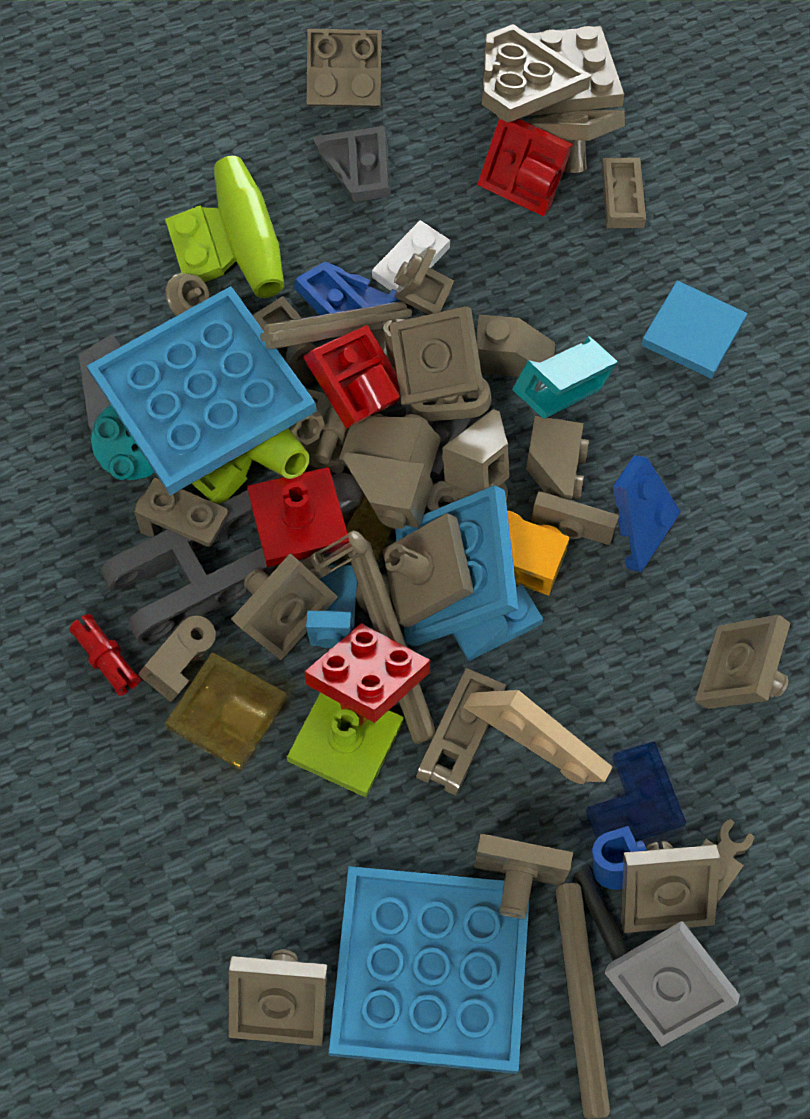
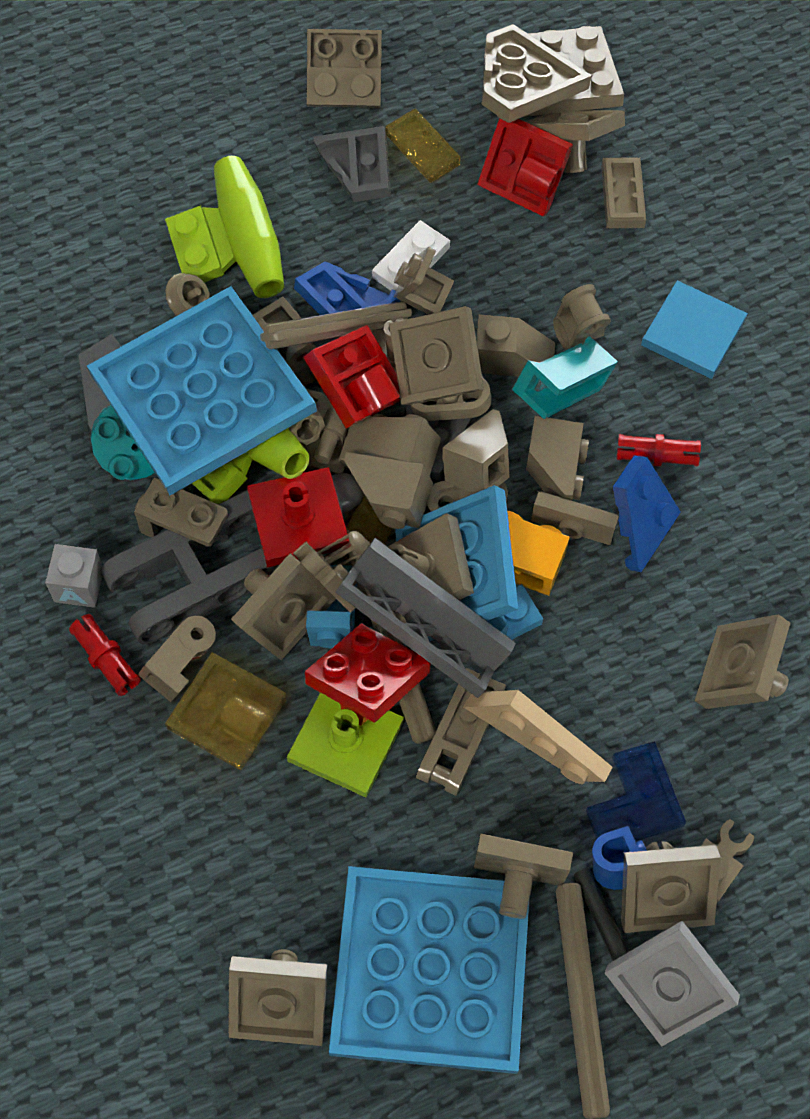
(74, 575): none -> light grey brick
(318, 567): none -> dark tan plate
(423, 145): none -> clear yellow plate
(428, 612): none -> dark grey fence
(579, 317): none -> dark tan piece
(659, 449): none -> red pin

